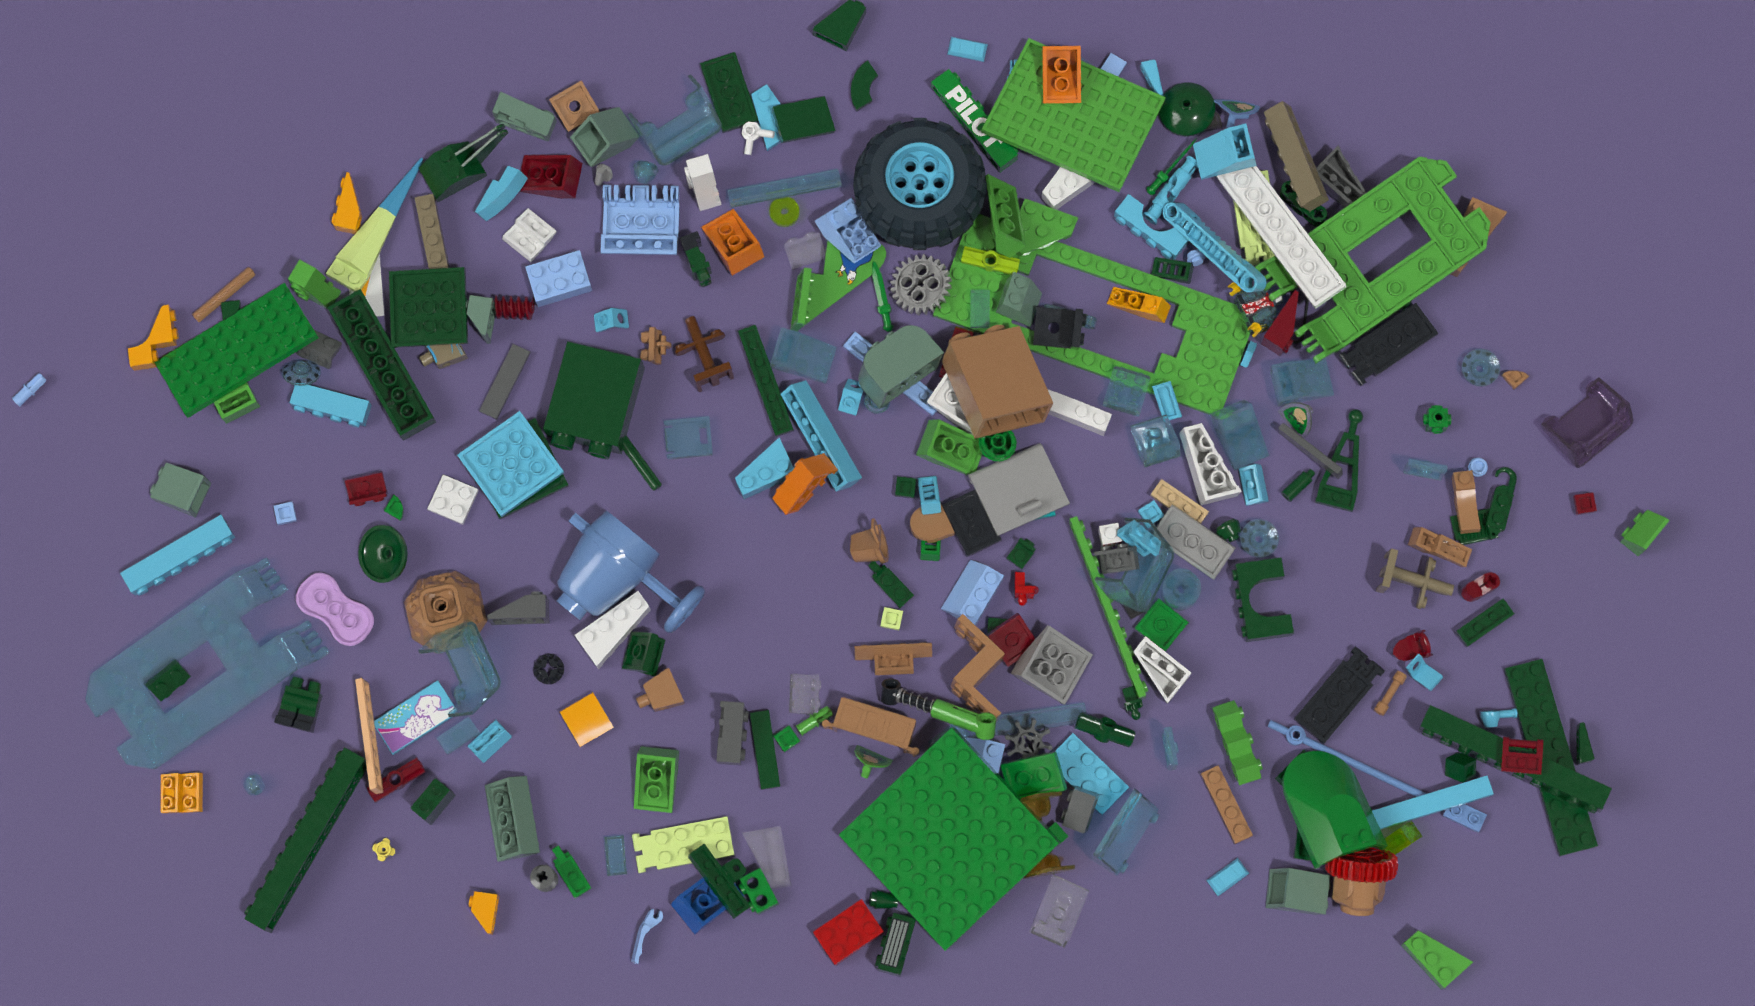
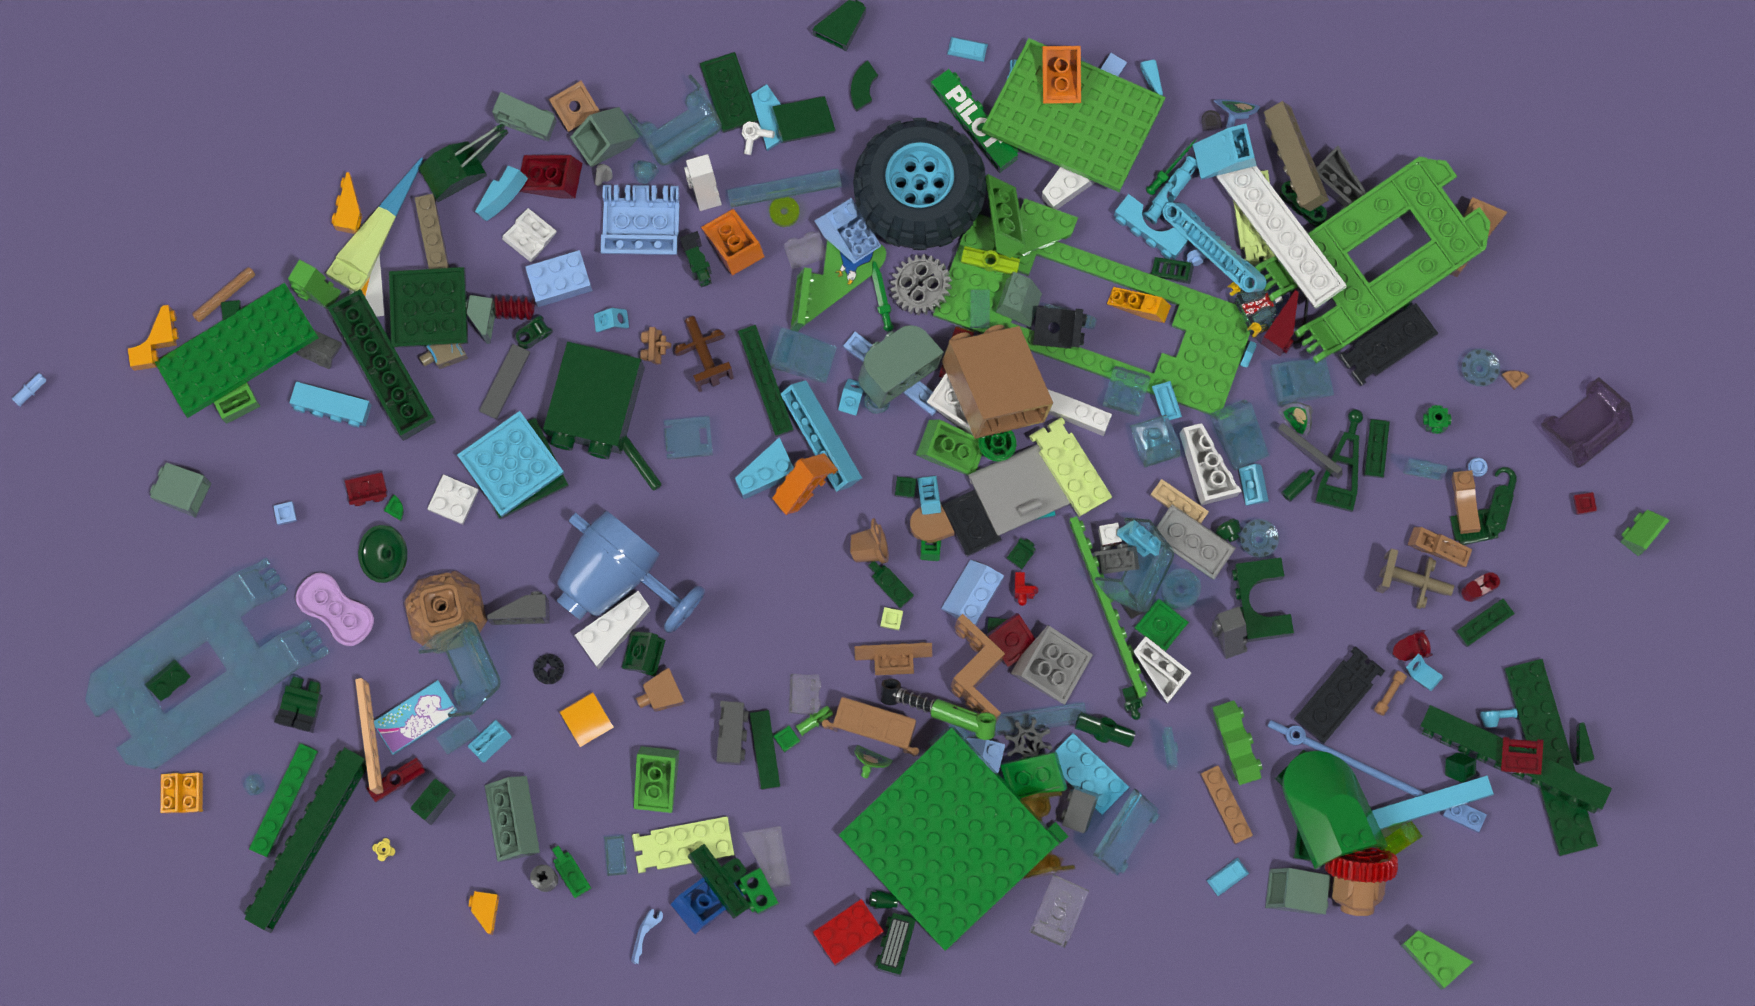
(178, 555): medium azure brick -> none
(283, 800): none -> green plate
(301, 372): clear light blue dish -> none
(534, 332): none -> dark green piece
(1071, 467): none -> yellowish green hinge
(1151, 511): medium azure tile -> none
(1191, 119): dark green dish -> none
(1230, 630): none -> dark grey wedge
(1376, 448): none -> dark green tile

